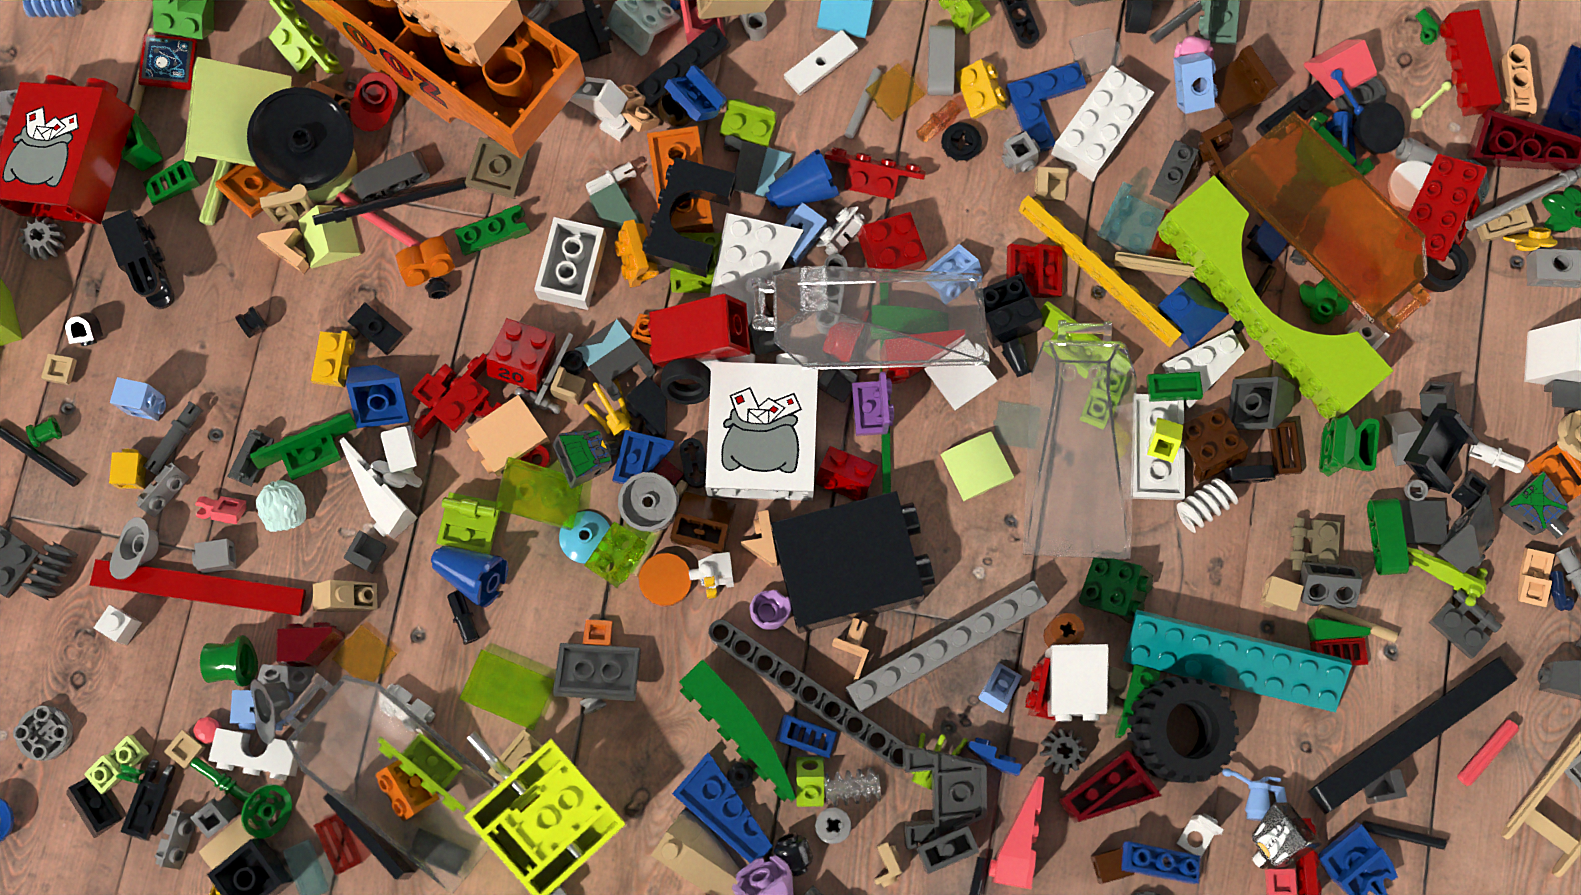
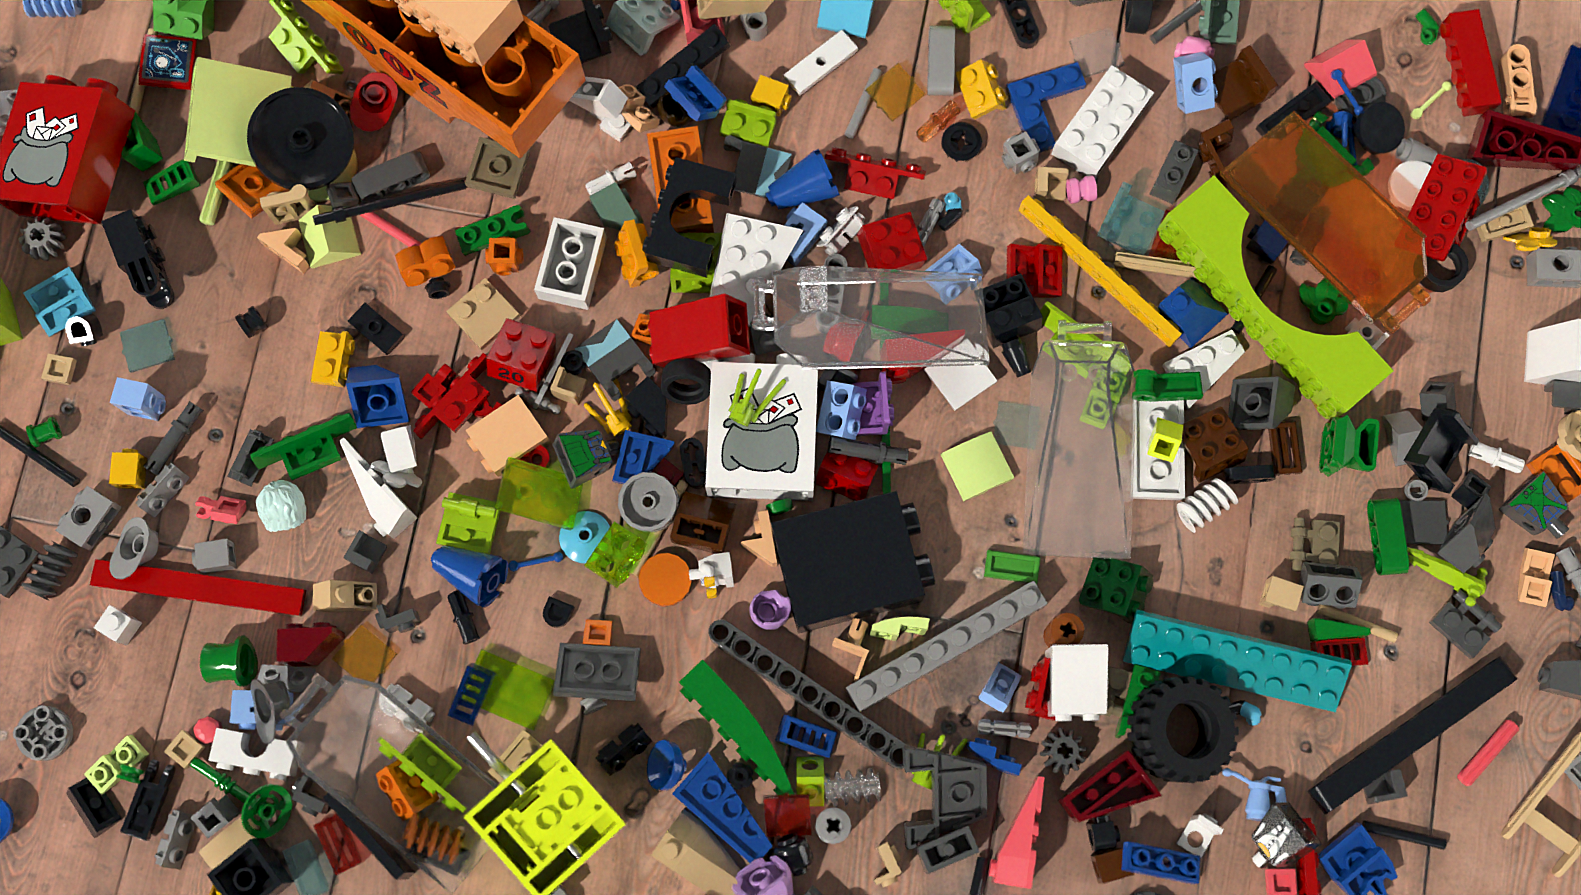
(58, 300): none -> medium azure slope
(102, 514): none -> light grey brick
(147, 345): none -> clear light blue piece
(310, 802): none -> dark grey bracket
(342, 194): none -> dark grey tile
(403, 621): none -> dark grey bracket
(433, 837): none -> dark orange piece
(479, 671): none -> clear blue slope
(482, 313): none -> tan plate
(501, 248): none -> orange brick
(514, 565): none -> blue hinge
(557, 613): none -> black tile
(615, 758): none -> black hinge
(665, 765): none -> blue piece
(743, 411): none -> lime plant
(771, 94): none -> yellow brick
(779, 507): none -> green tile
(787, 814): none -> clear red piece
(836, 409): none -> light blue brick
(860, 449): none -> dark grey pin
(890, 628): none -> yellowish green slope
(930, 219): none -> light grey axle
(953, 211): none -> arm
(1004, 728): none -> light grey axle
(1011, 566): none -> bright green tile
(1084, 189): none -> bright pink wheel
(1102, 833): none -> black plate
(1144, 385): none -> green bush
(1248, 711): none -> medium azure arm

